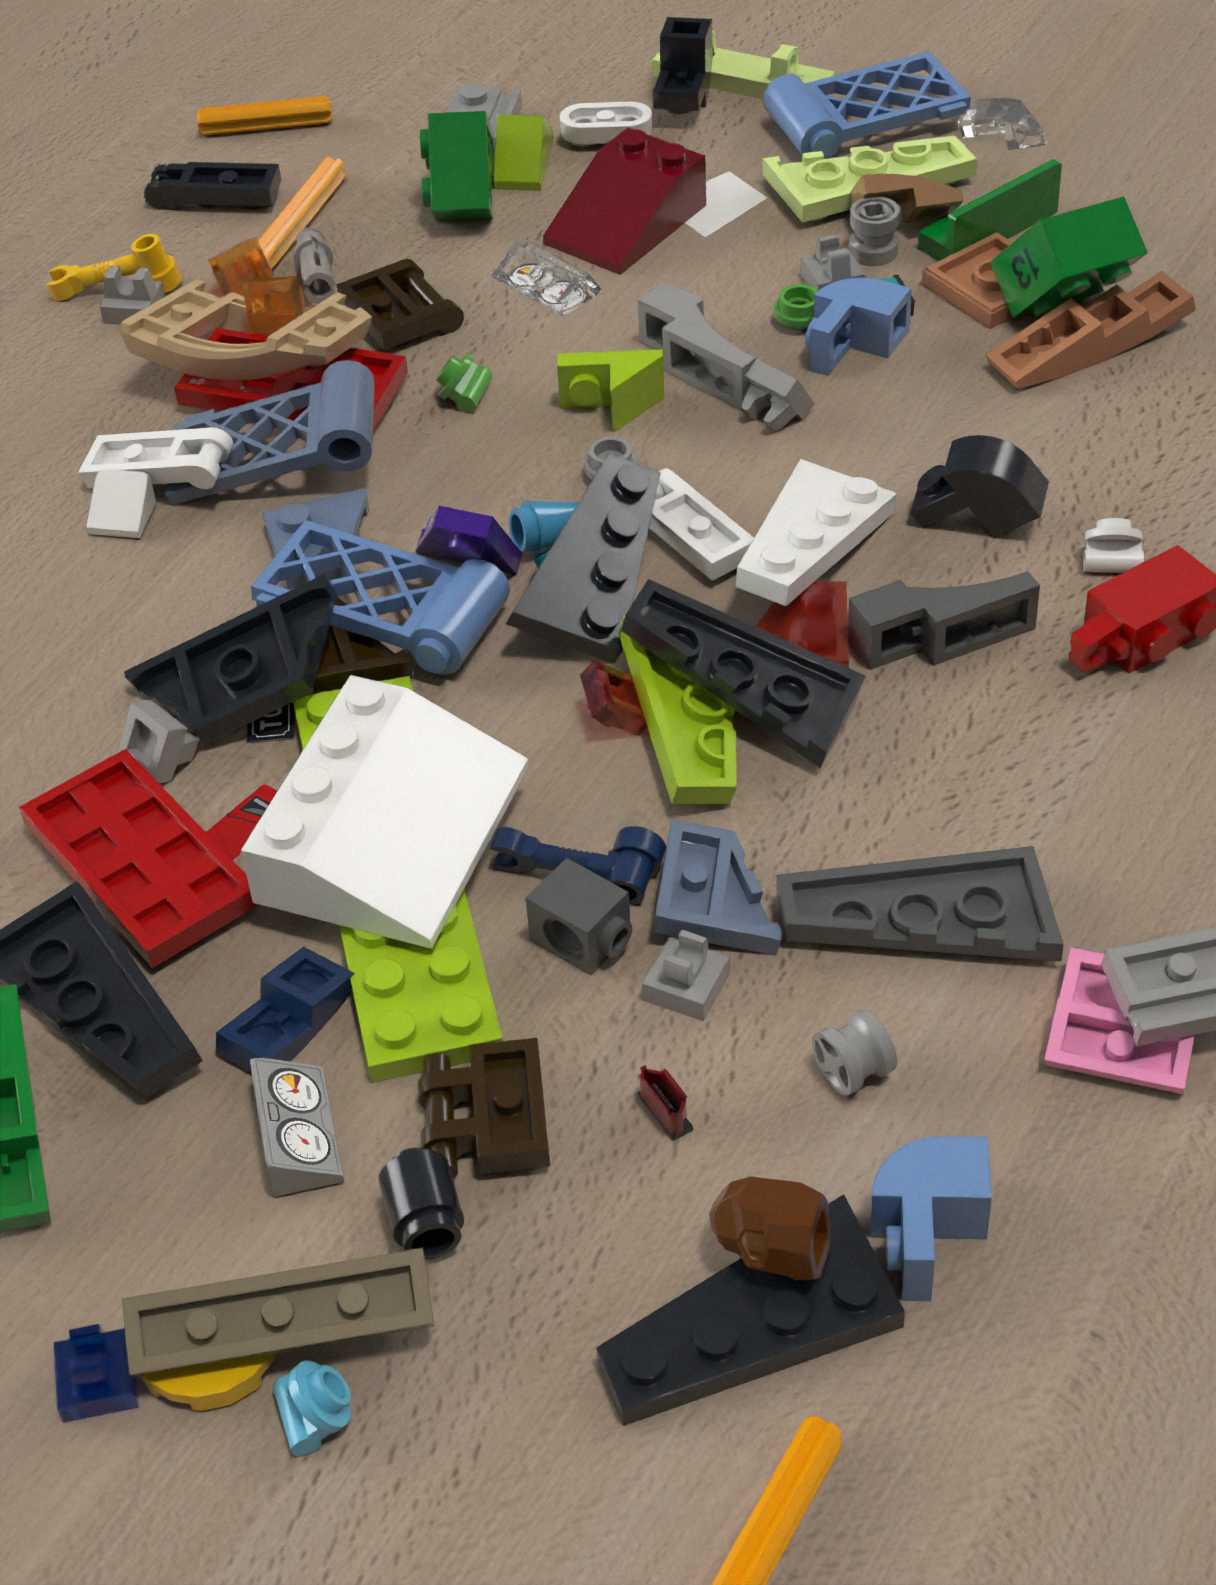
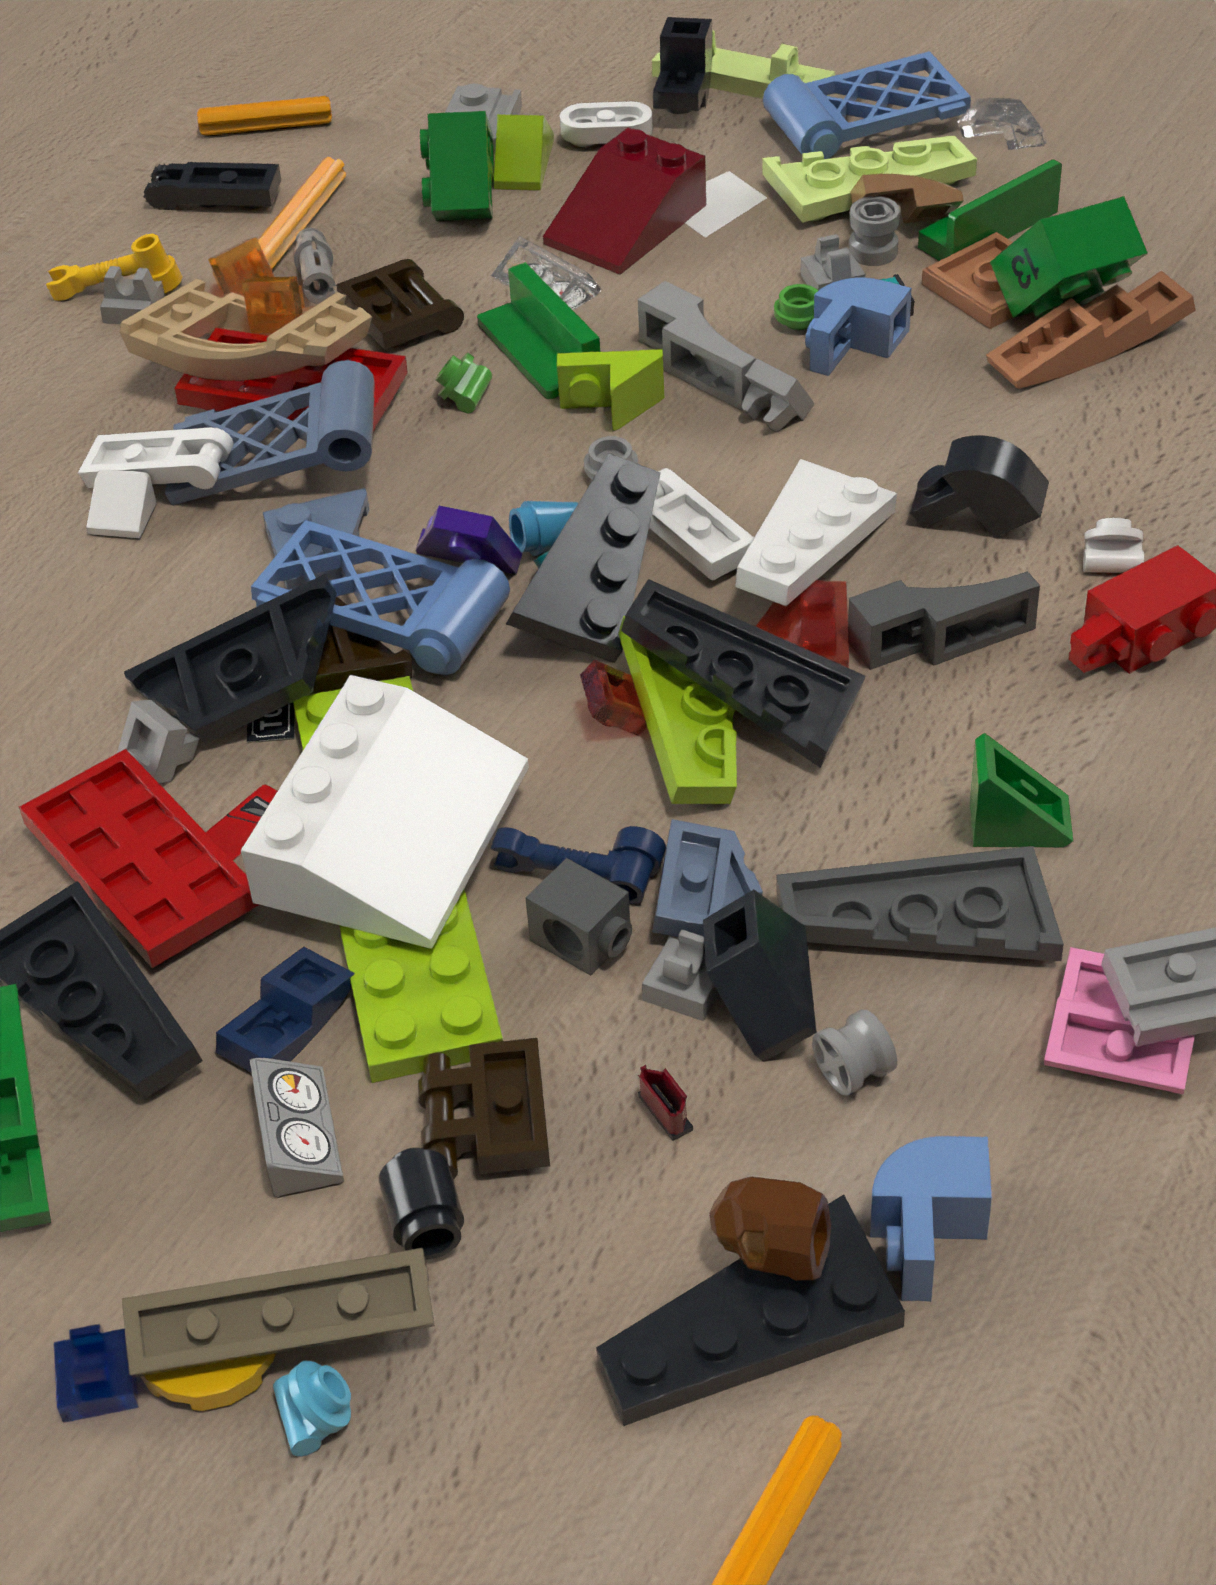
(536, 329): none -> green panel
(761, 972): none -> black slope
(1014, 802): none -> green slope

